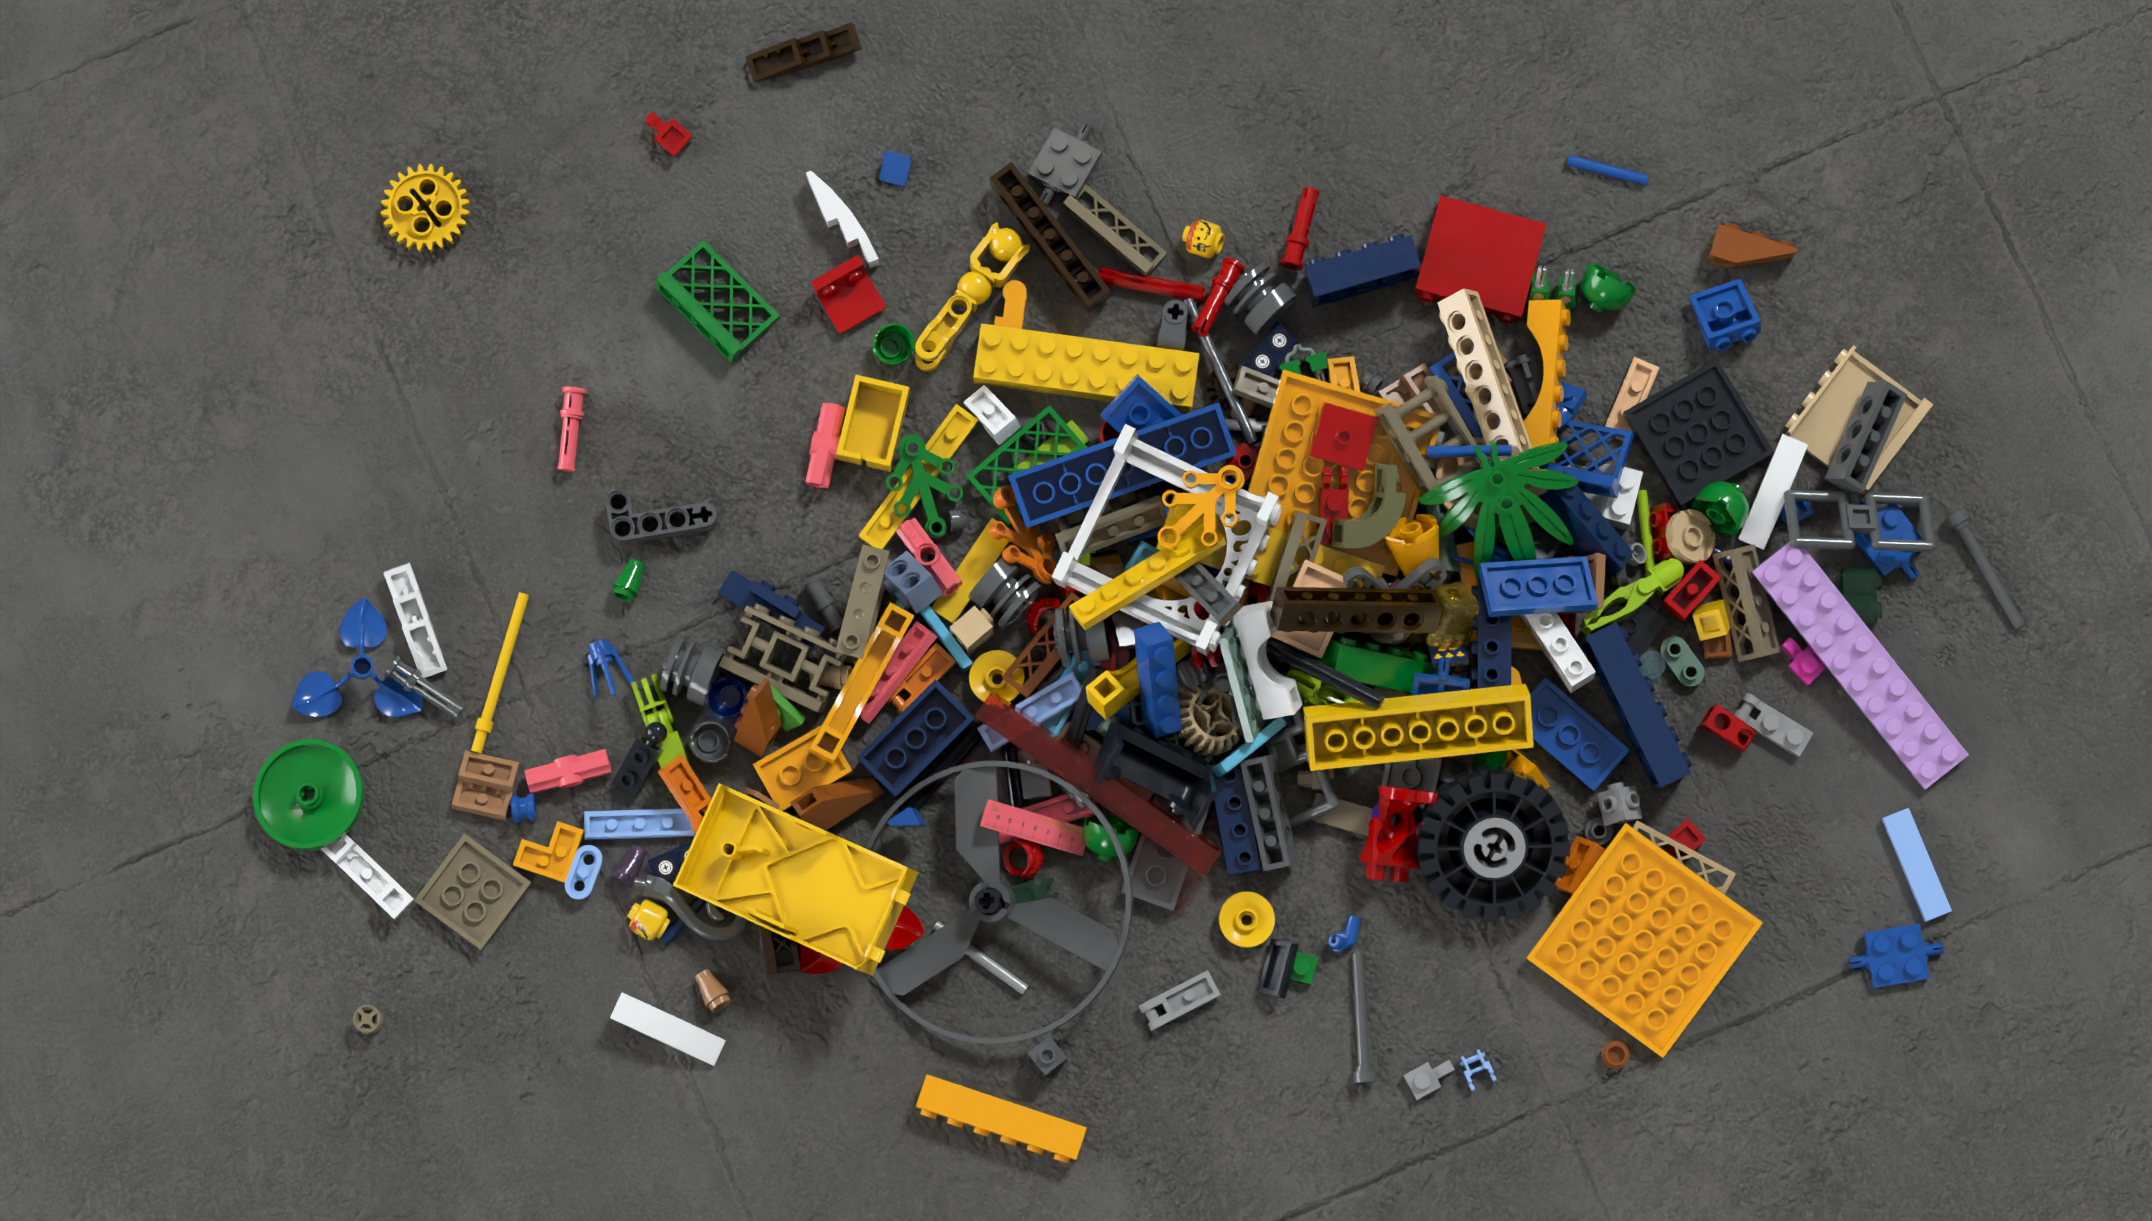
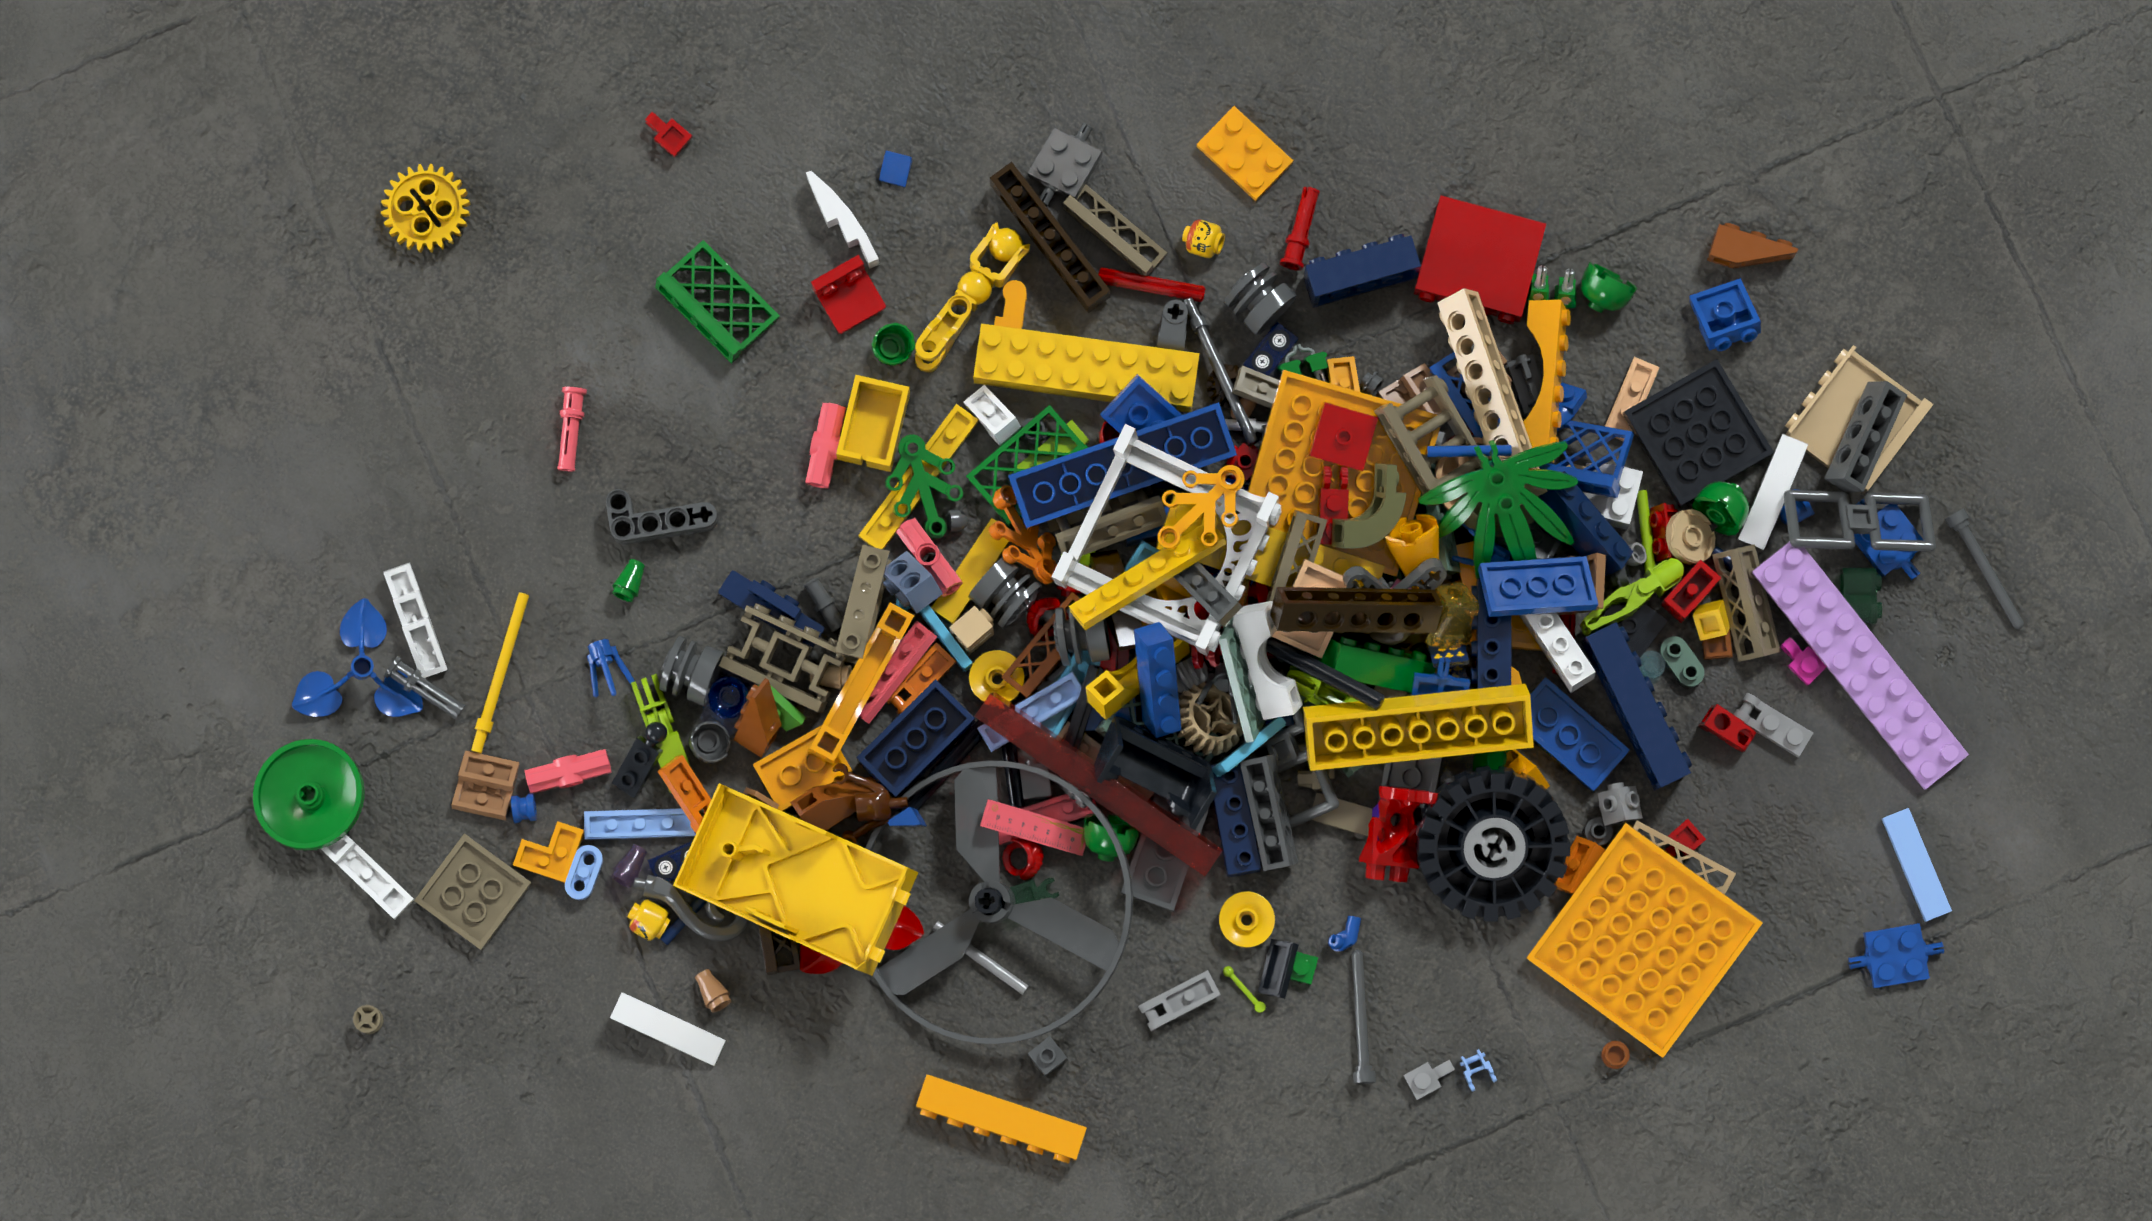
(803, 52): dark brown slope -> none
(870, 806): none -> reddish brown piece
(1221, 287): red pin -> none
(1229, 972): none -> lime hinge
(1244, 153): none -> light orange plate
(1608, 170): blue bar -> none

